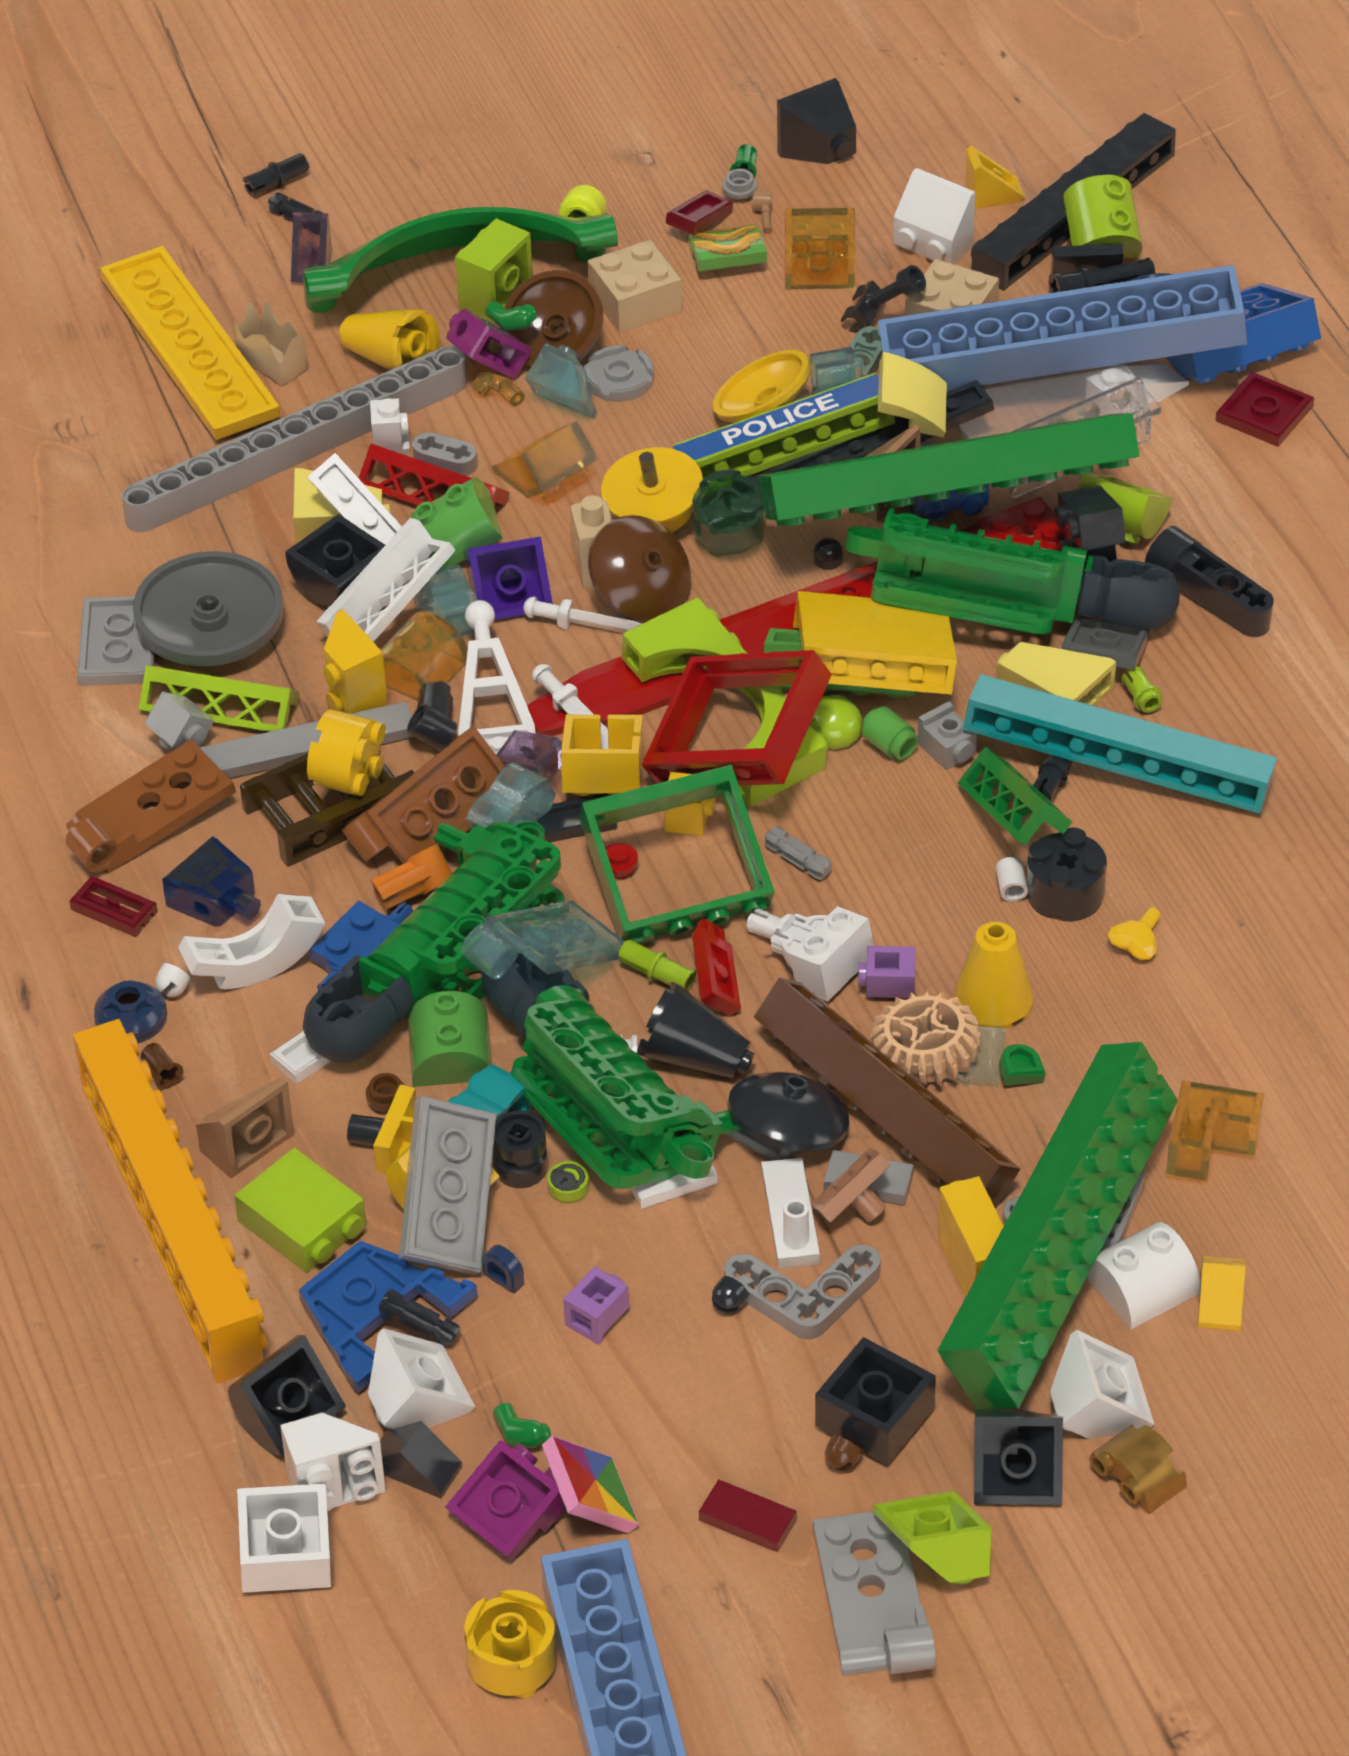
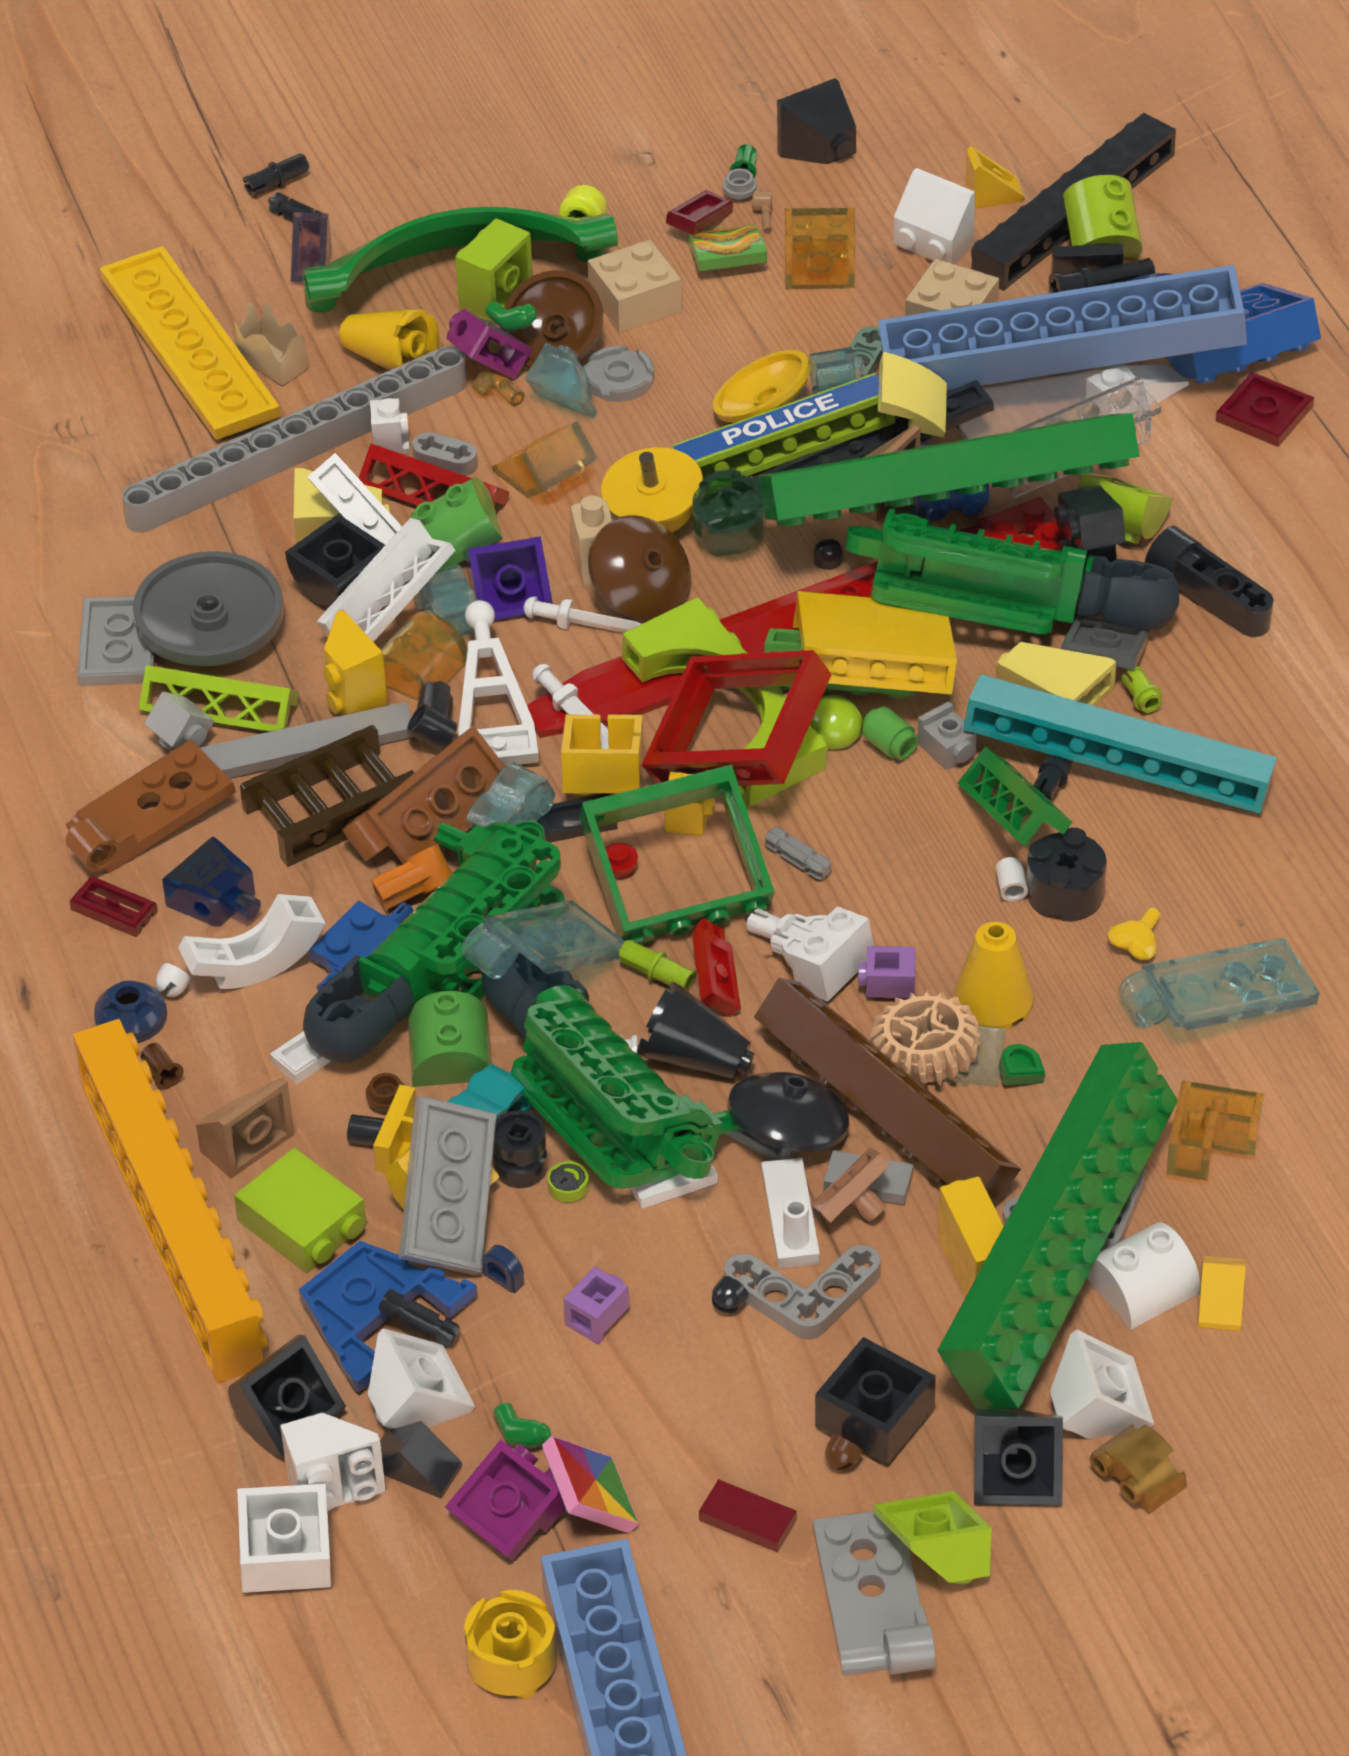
(346, 752): yellow brick -> none
(533, 751): slope -> none
(908, 281): black bar -> none
(1192, 989): none -> clear light blue hinge

